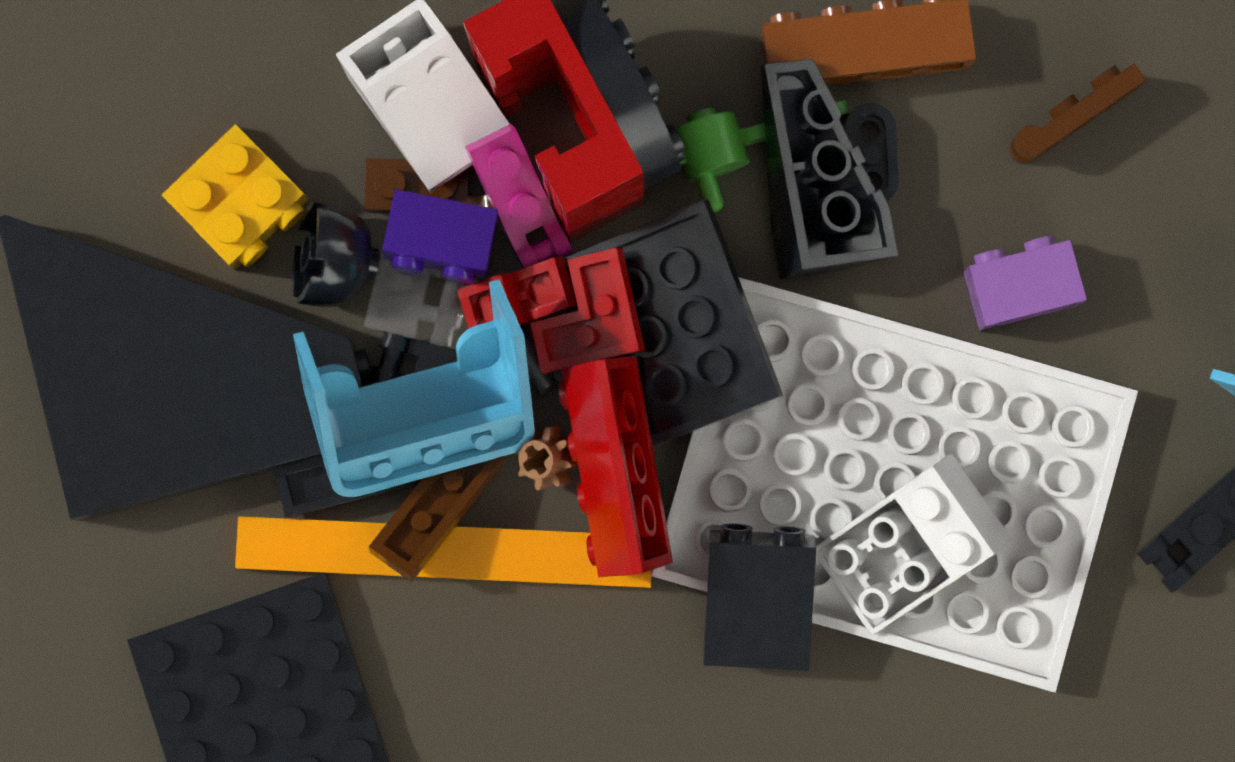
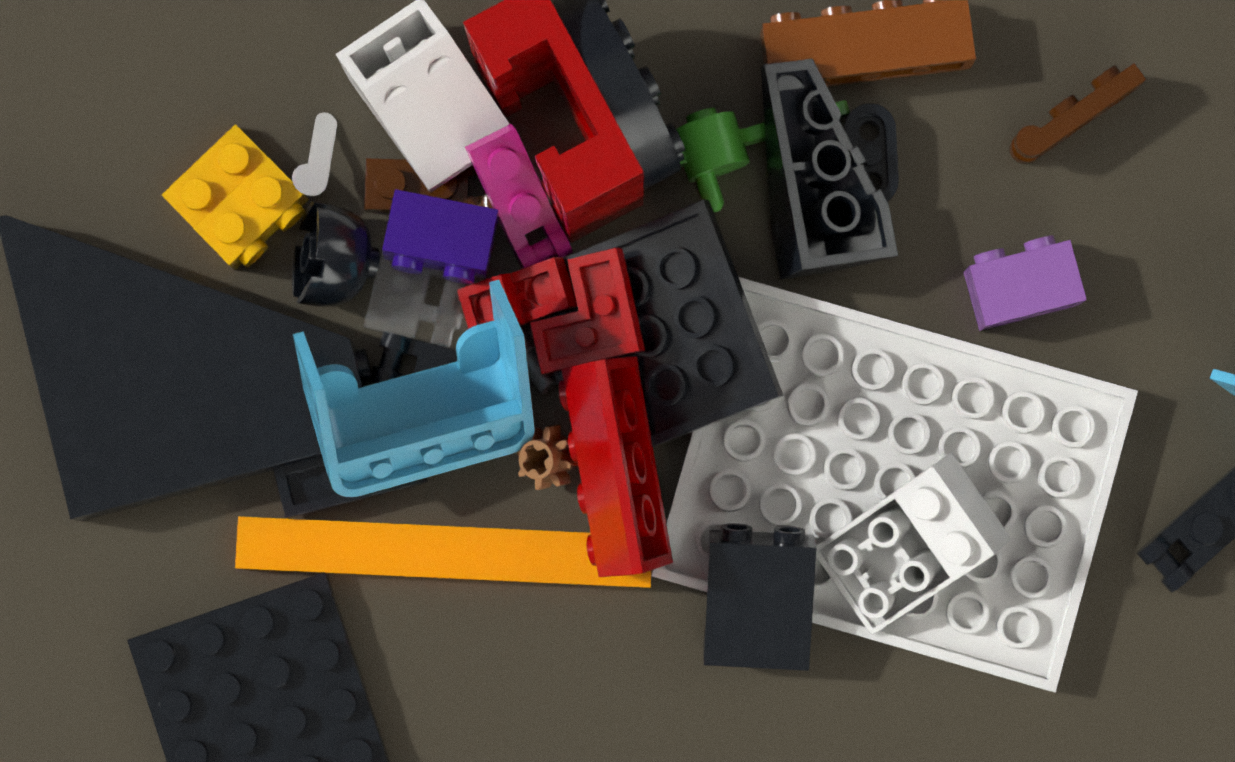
(313, 177): none -> white sticker
(430, 516): reddish brown plate -> none

